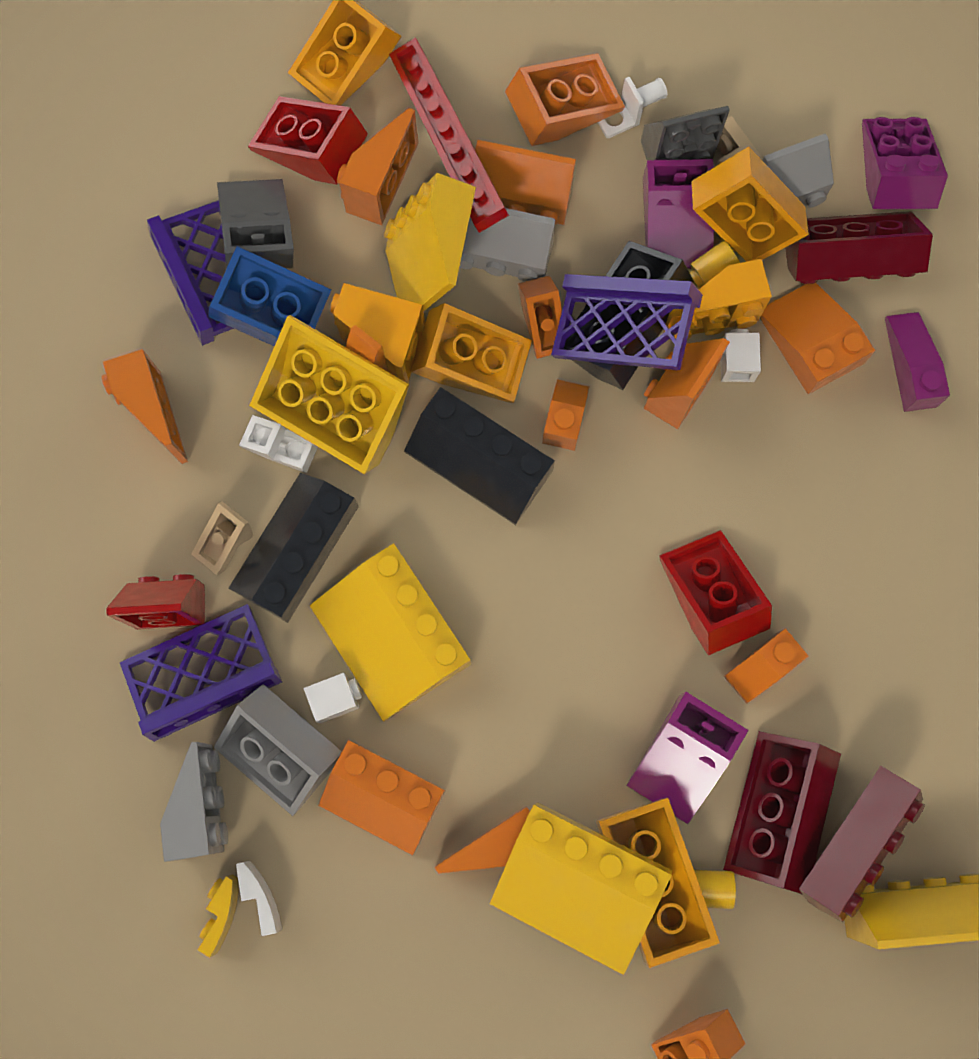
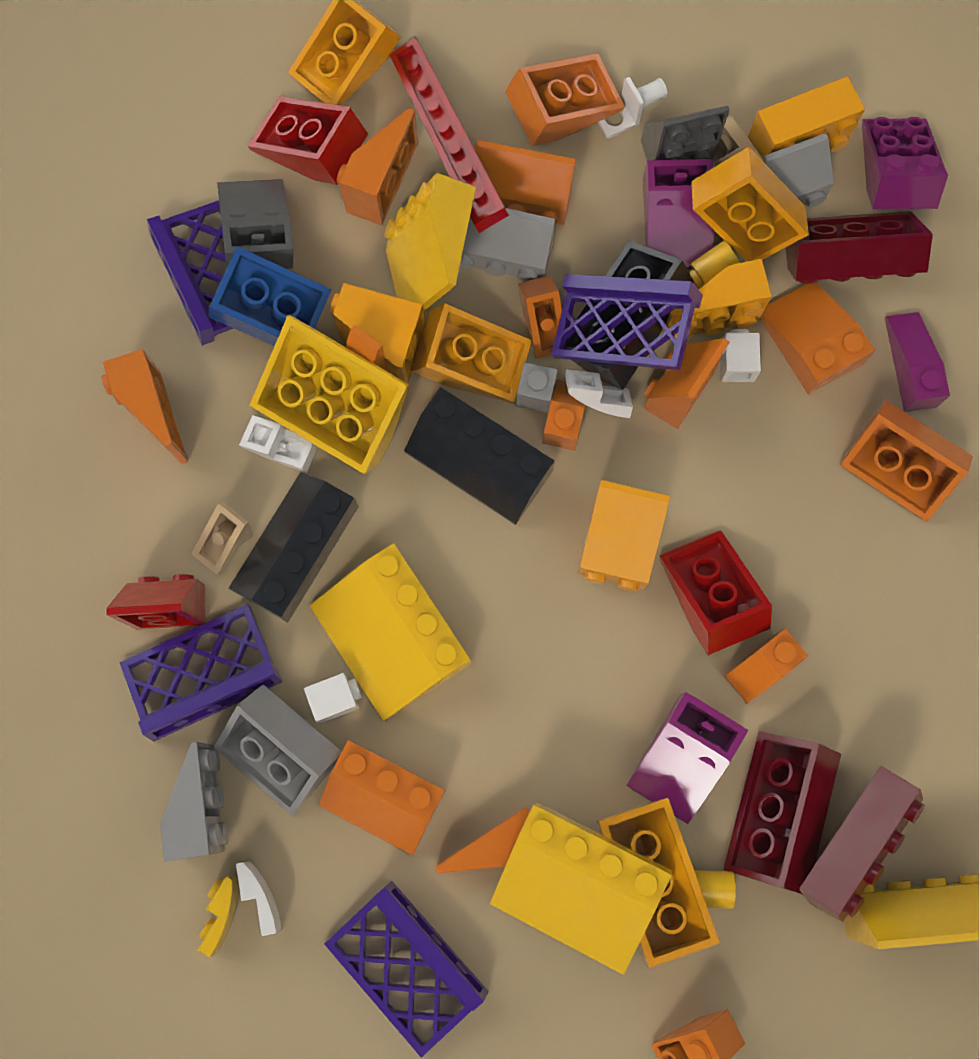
(434, 953): none -> dark purple fence
(536, 387): none -> light grey brick
(589, 390): none -> white slope
(623, 535): none -> light orange slope
(826, 109): none -> light orange brick
(907, 461): none -> orange slope

